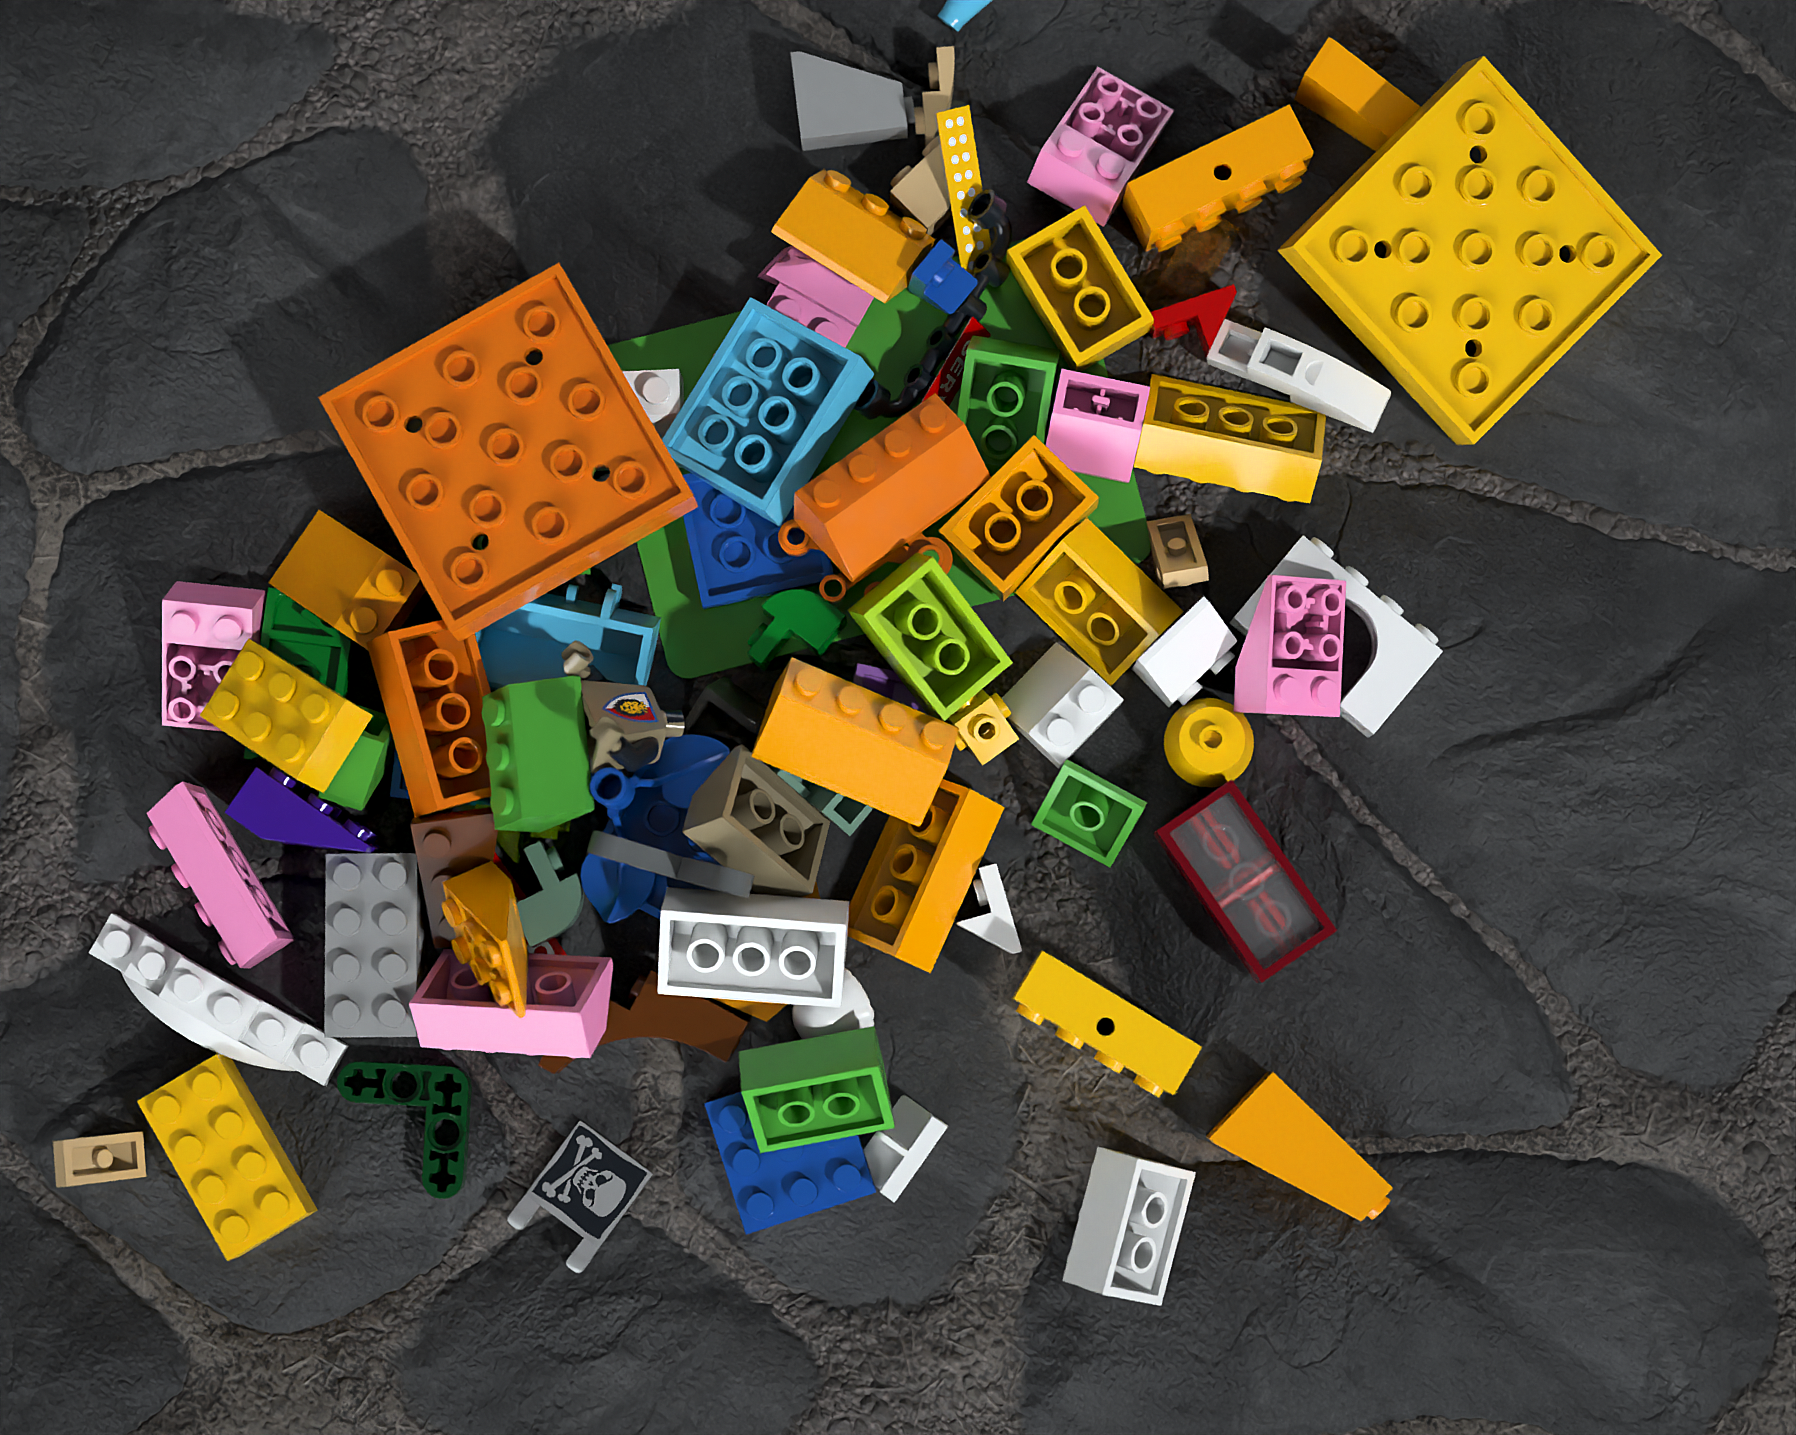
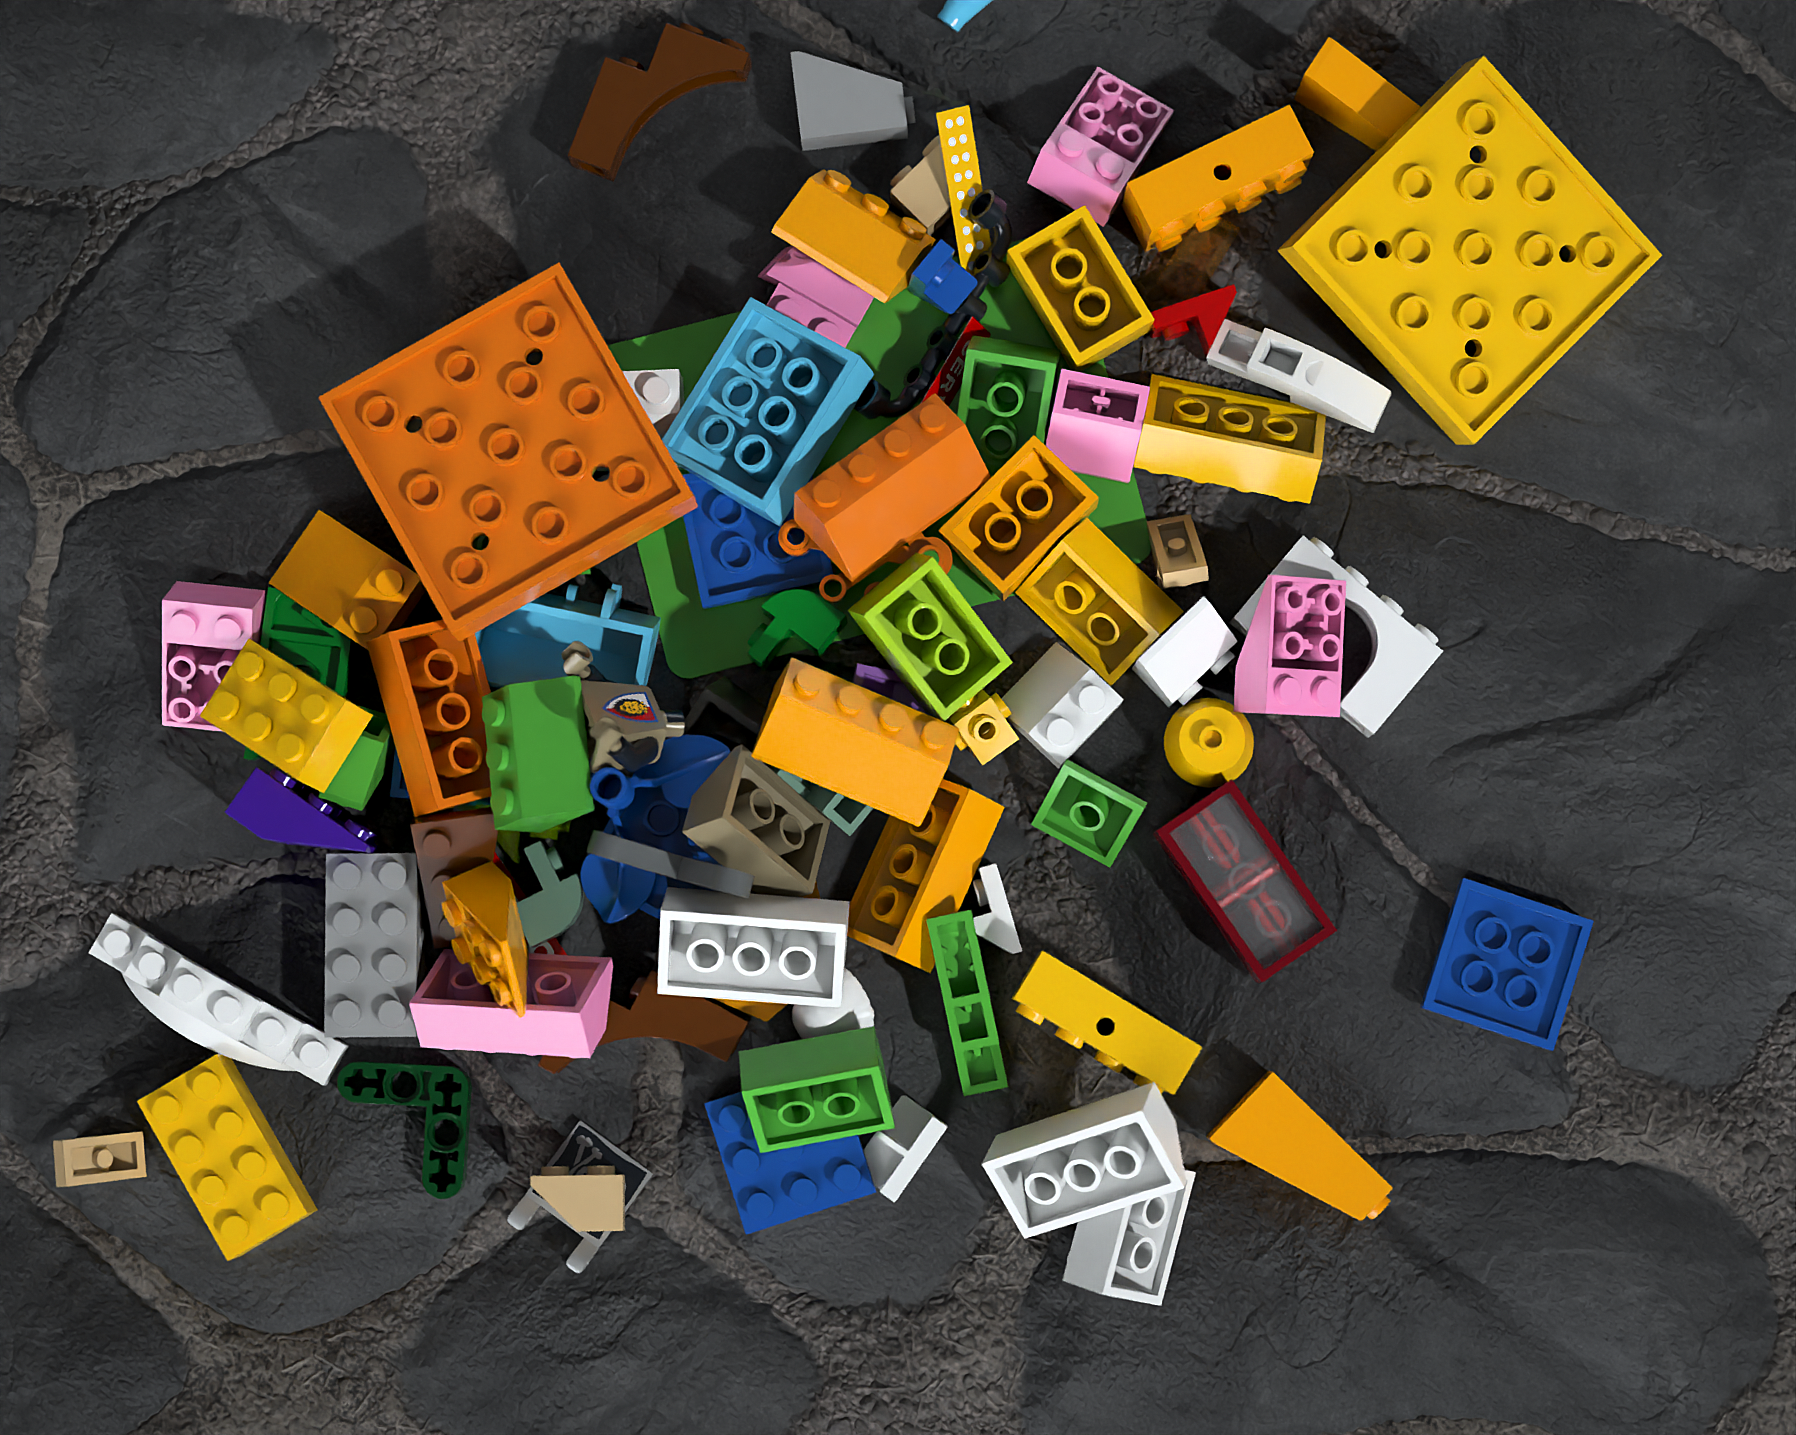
(218, 875): bright pink slope -> none
(587, 1200): none -> tan slope
(630, 97): none -> reddish brown arch
(941, 78): tan slope -> none
(967, 1002): none -> bright green slope
(1087, 1161): none -> white slope
(1506, 964): none -> blue plate

